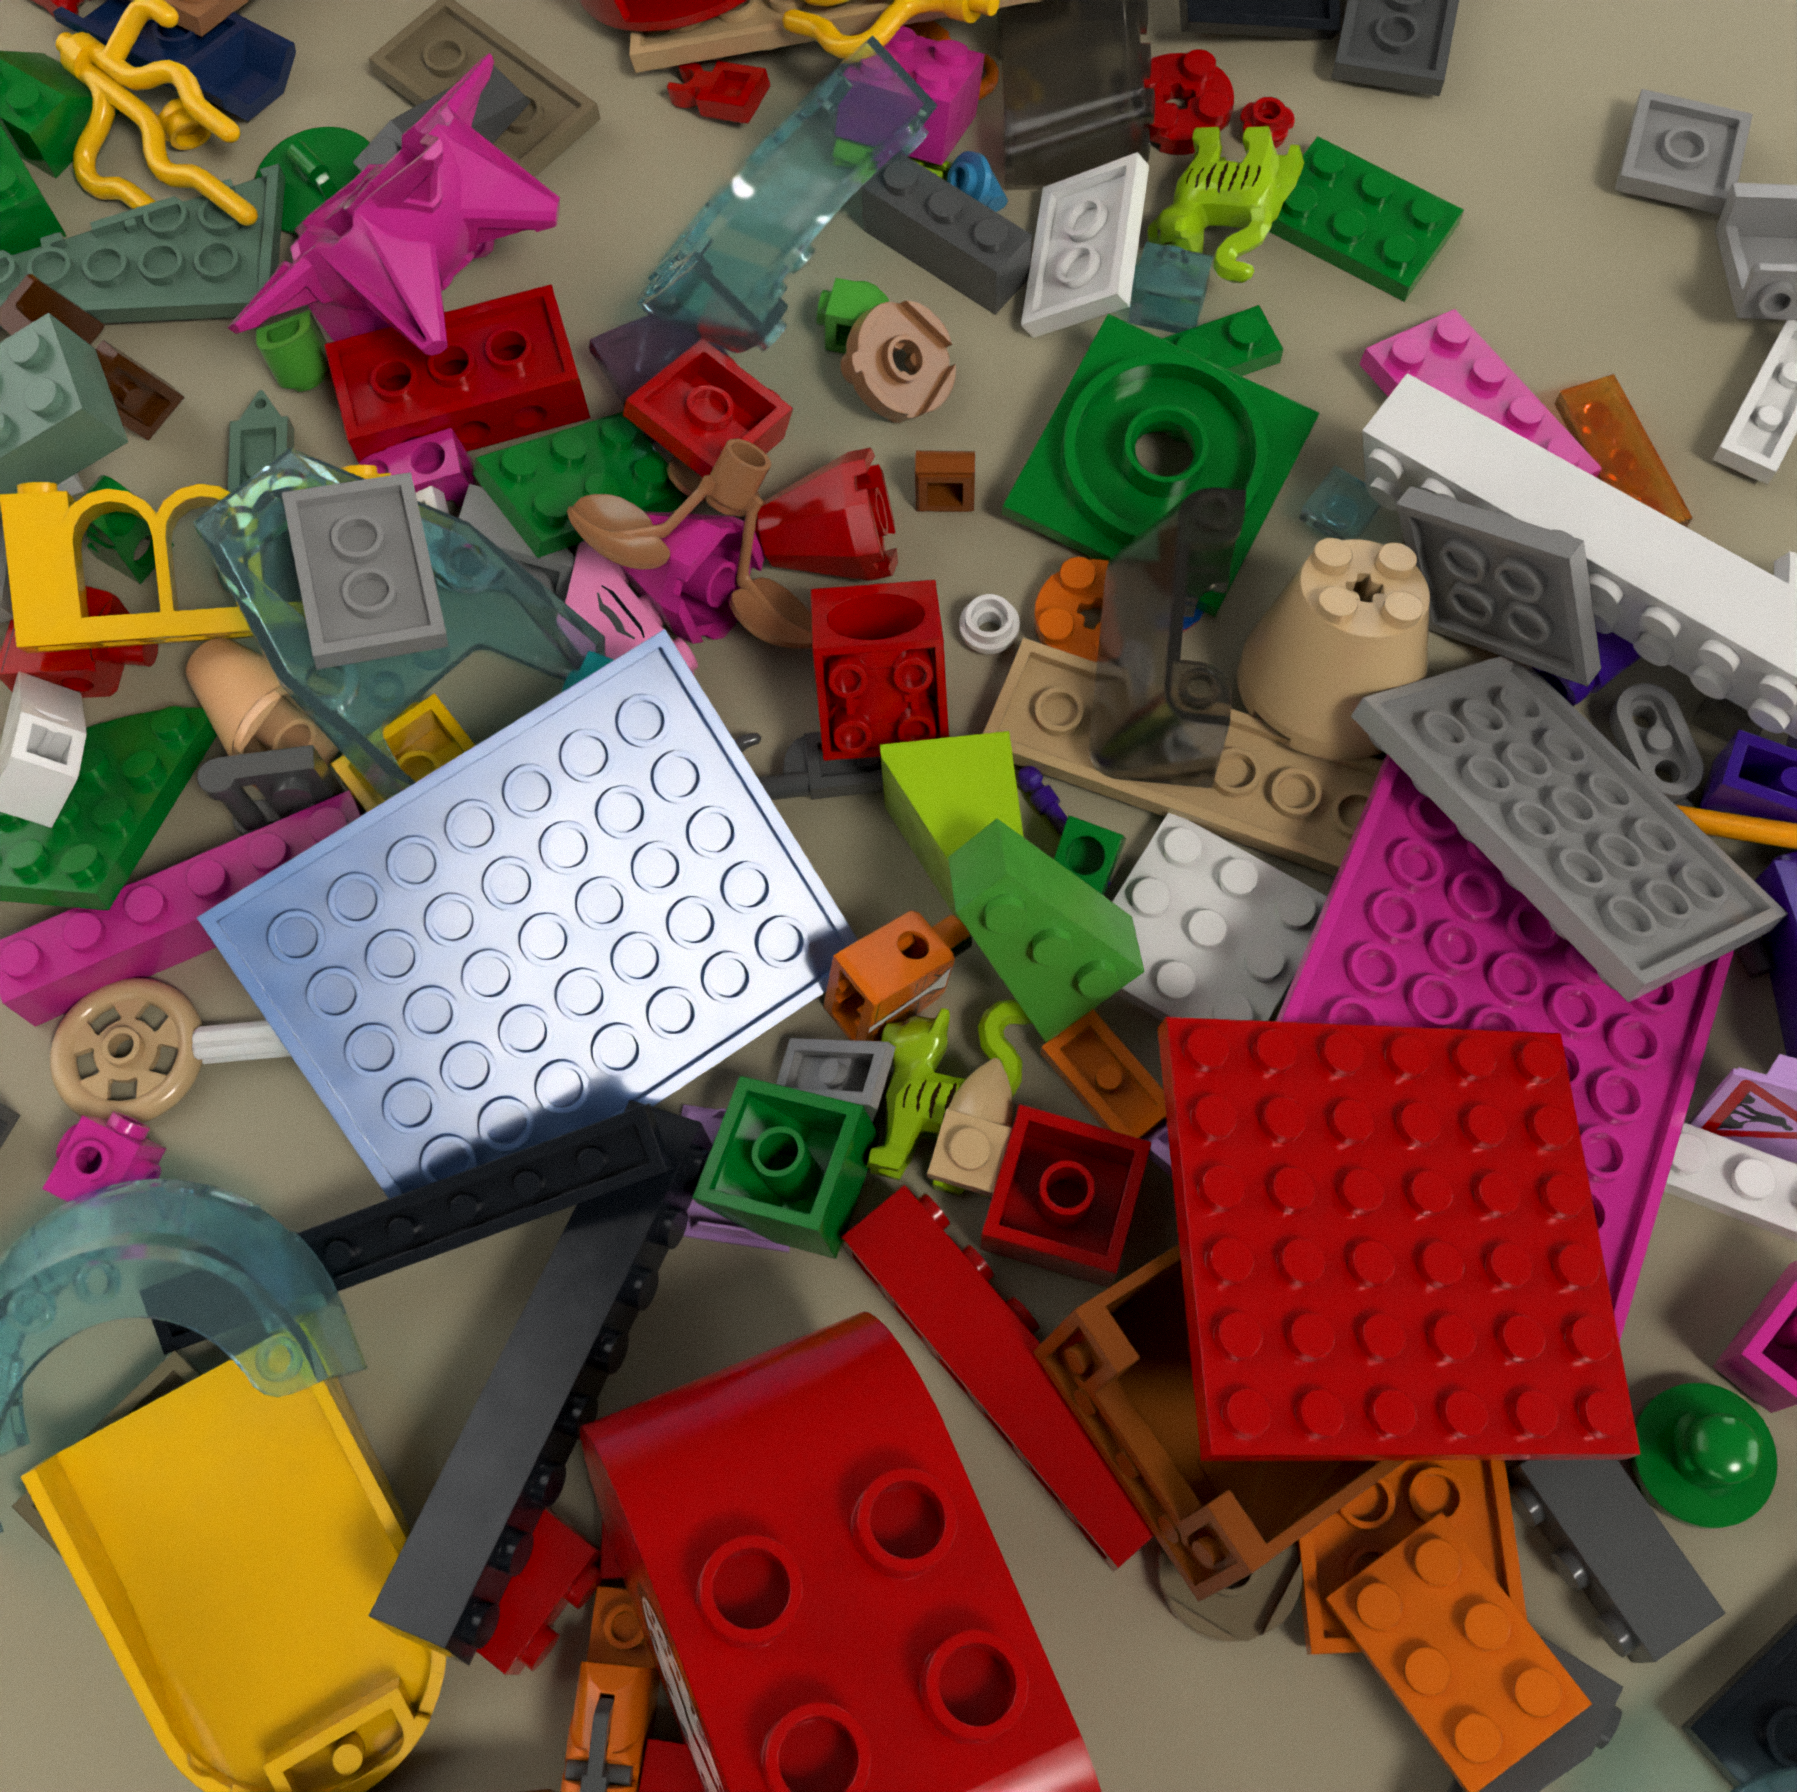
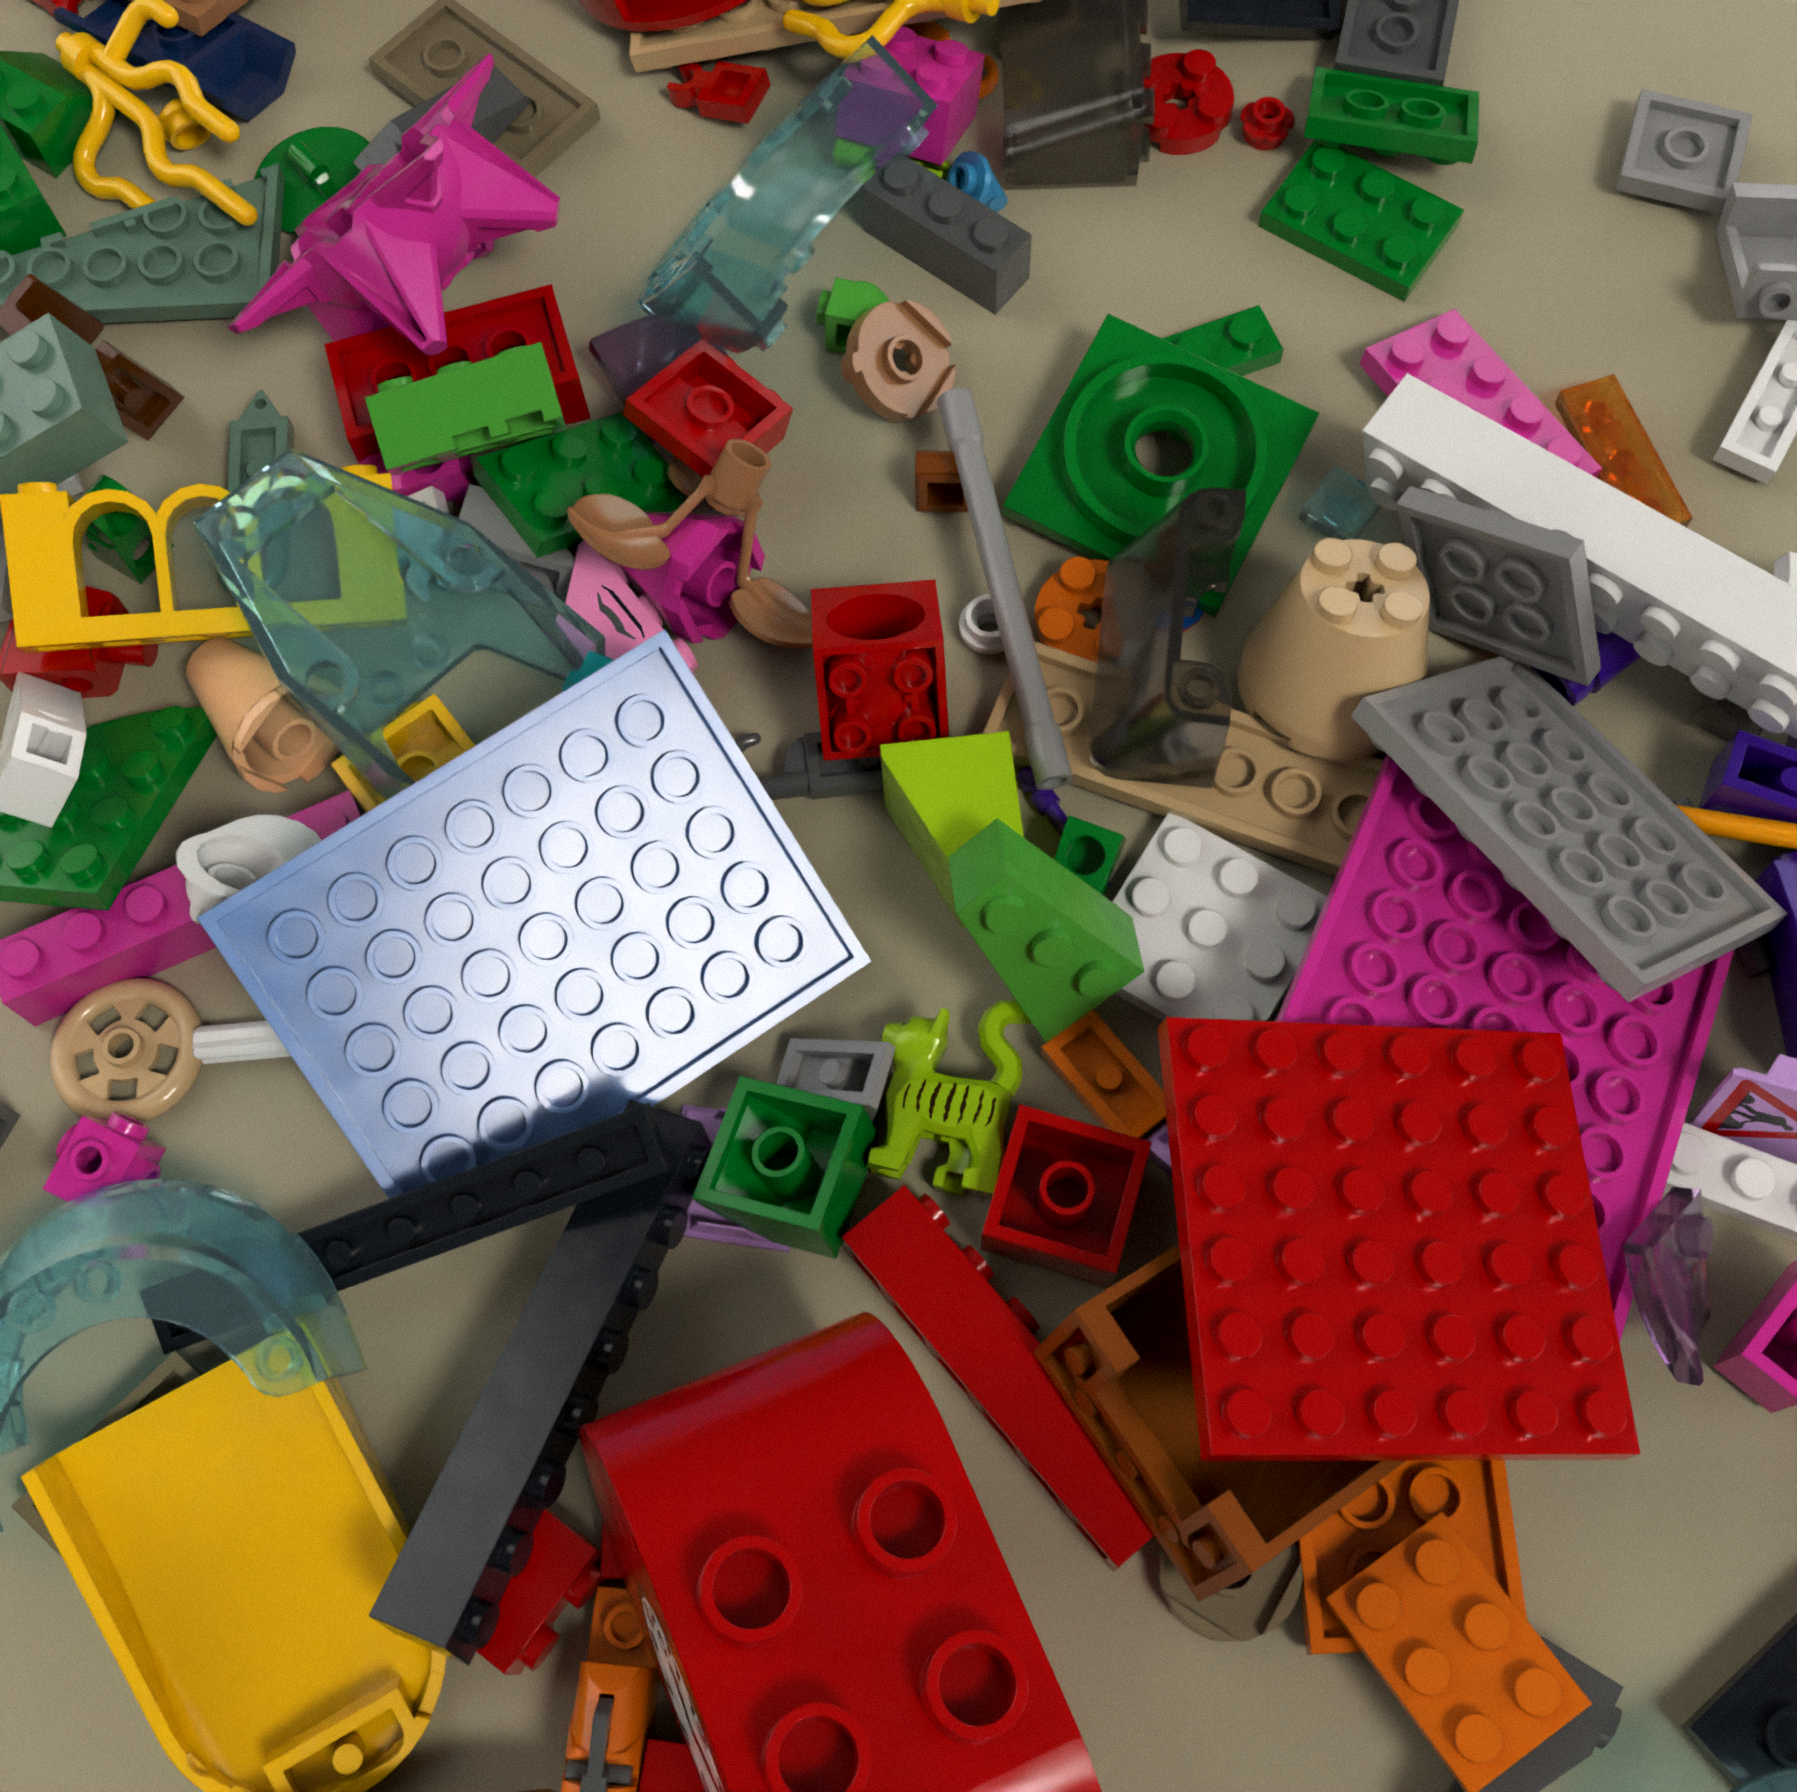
(238, 855): none -> white piece
(286, 777): dark grey plate -> none
(294, 351): bright green plate -> none
(364, 570): light grey plate -> none
(465, 409): none -> bright green wedge
(832, 521): red cone -> none
(892, 973): orange torso -> none
(975, 1131): tan plate -> none
(1041, 732): none -> light grey piece
(1085, 246): white plate -> none
(1169, 288): clear light blue brick -> none
(1229, 195): lime animal -> none
(1393, 116): none -> green plate
(1615, 1553): dark grey brick -> none
(1663, 745): light grey plate -> none
(1671, 1279): none -> clear purple plate
(1704, 1456): green plate -> none

